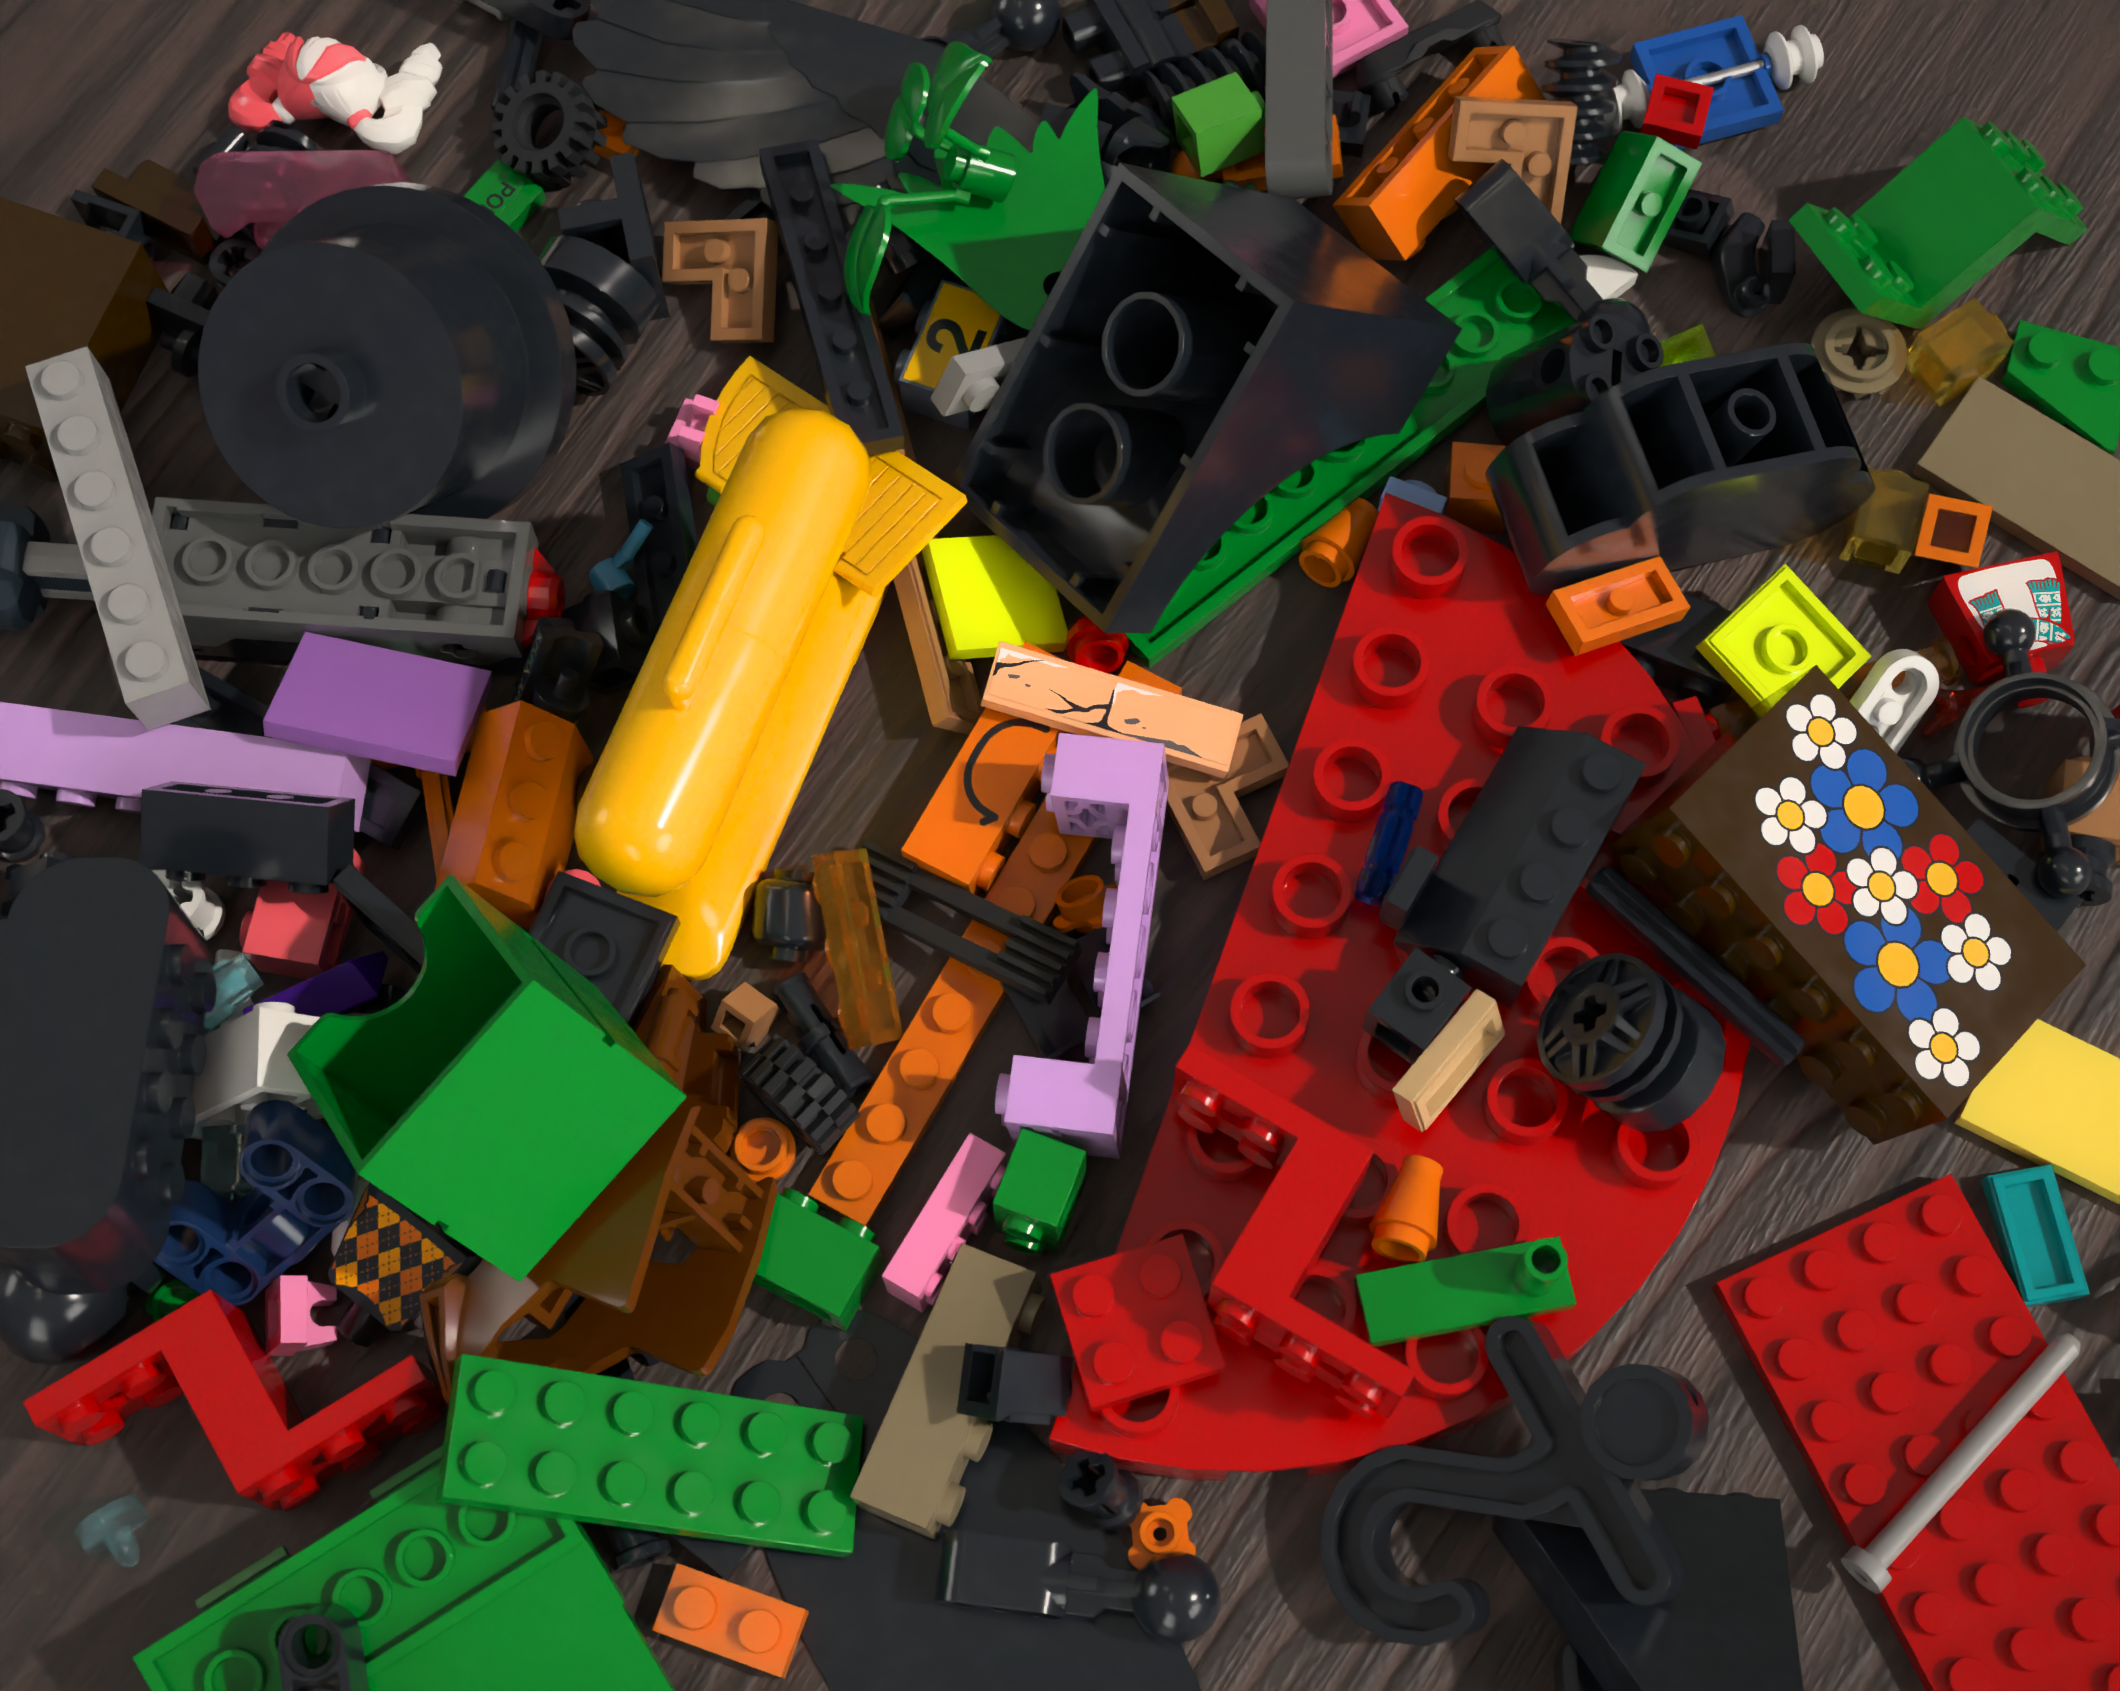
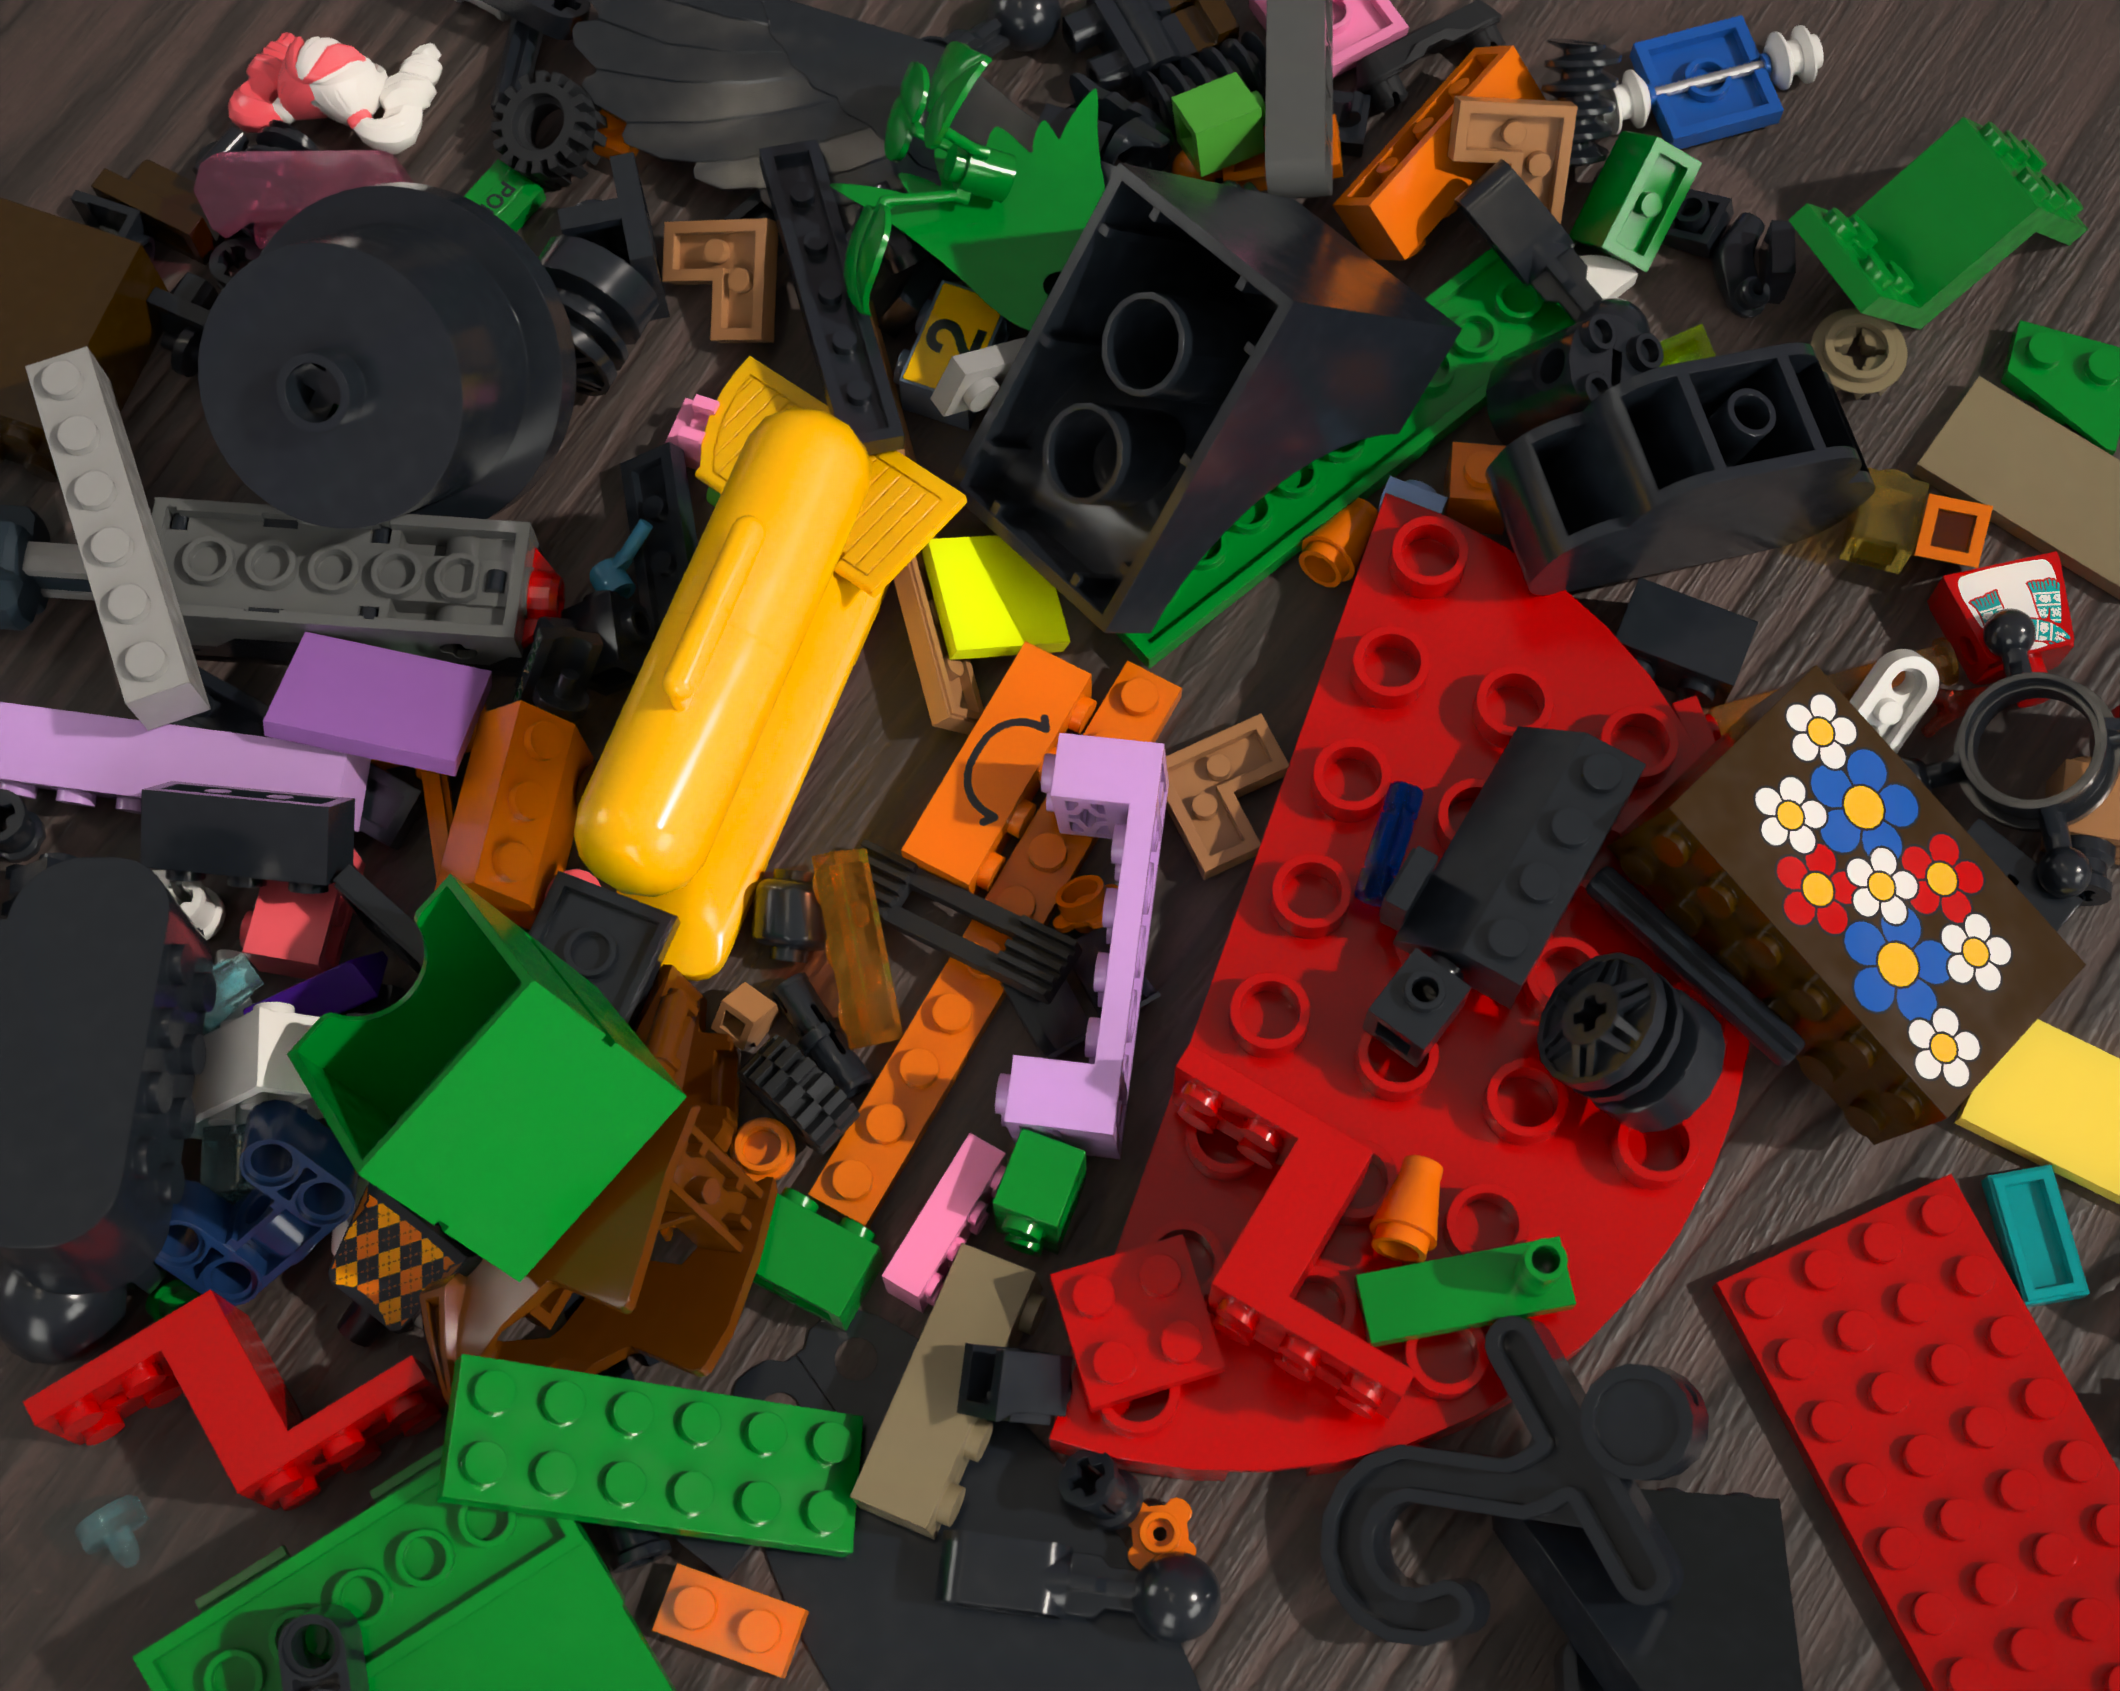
(289, 1319): bright pink tile -> none
(1095, 649): red plate -> none
(1111, 707): light nougat tile -> none
(1449, 1061): tan tile -> none
(1617, 605): orange plate -> none
(1677, 111): red plate -> none
(1778, 638): neon yellow tile -> none
(1870, 1564): light grey bar -> none
(1958, 351): clear yellow brick -> none

